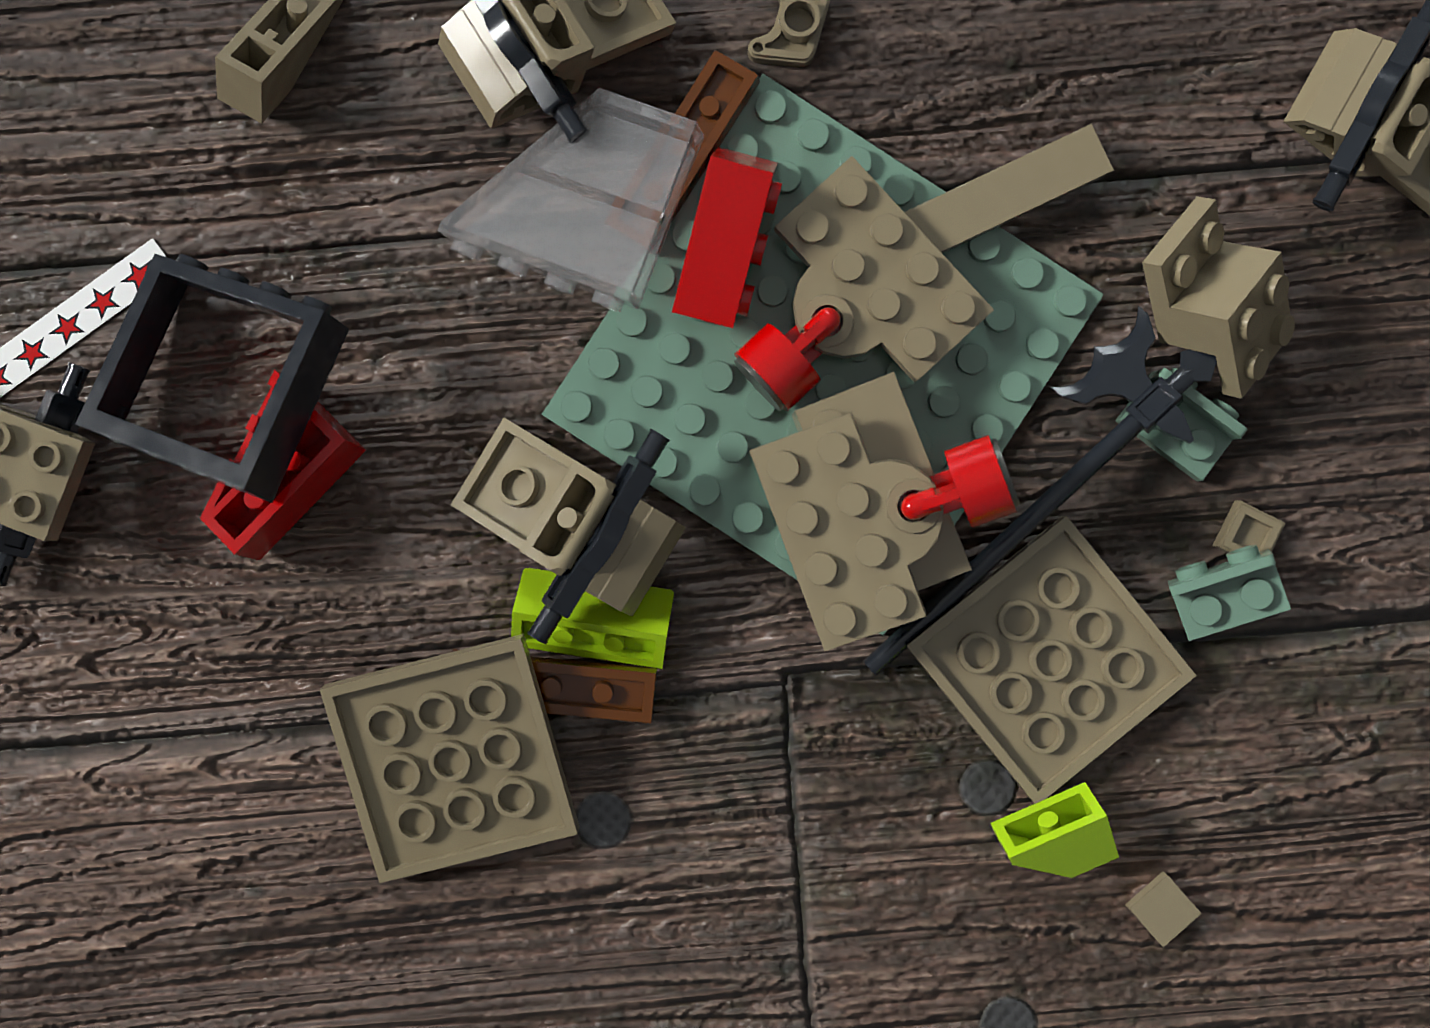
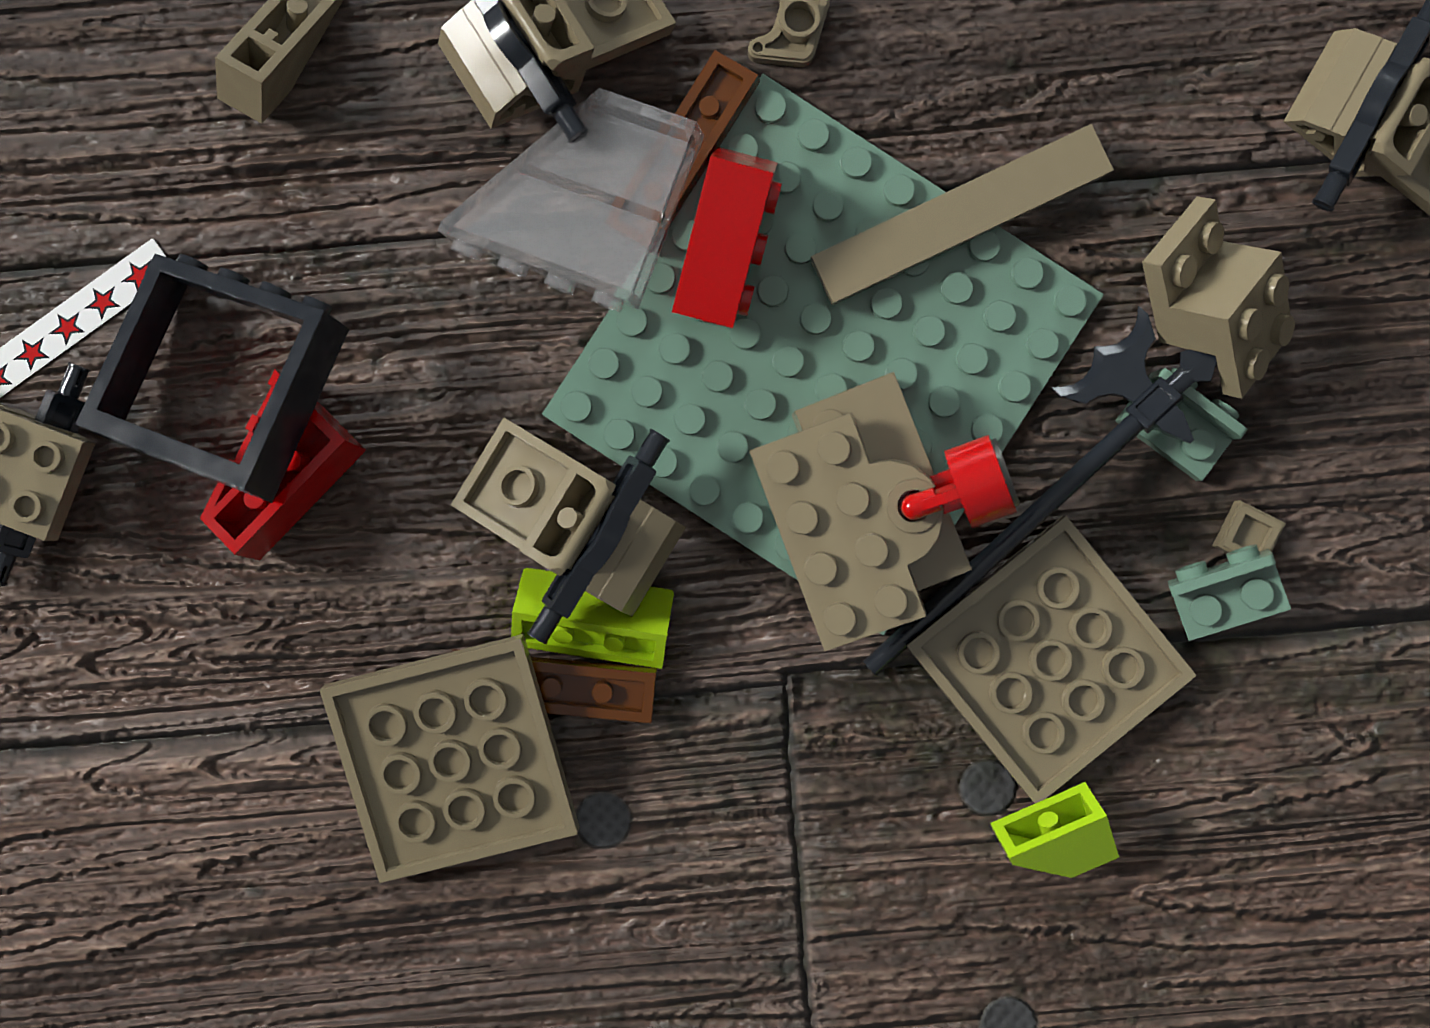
(864, 287): dark tan plate -> none
(1163, 909): dark tan tile -> none

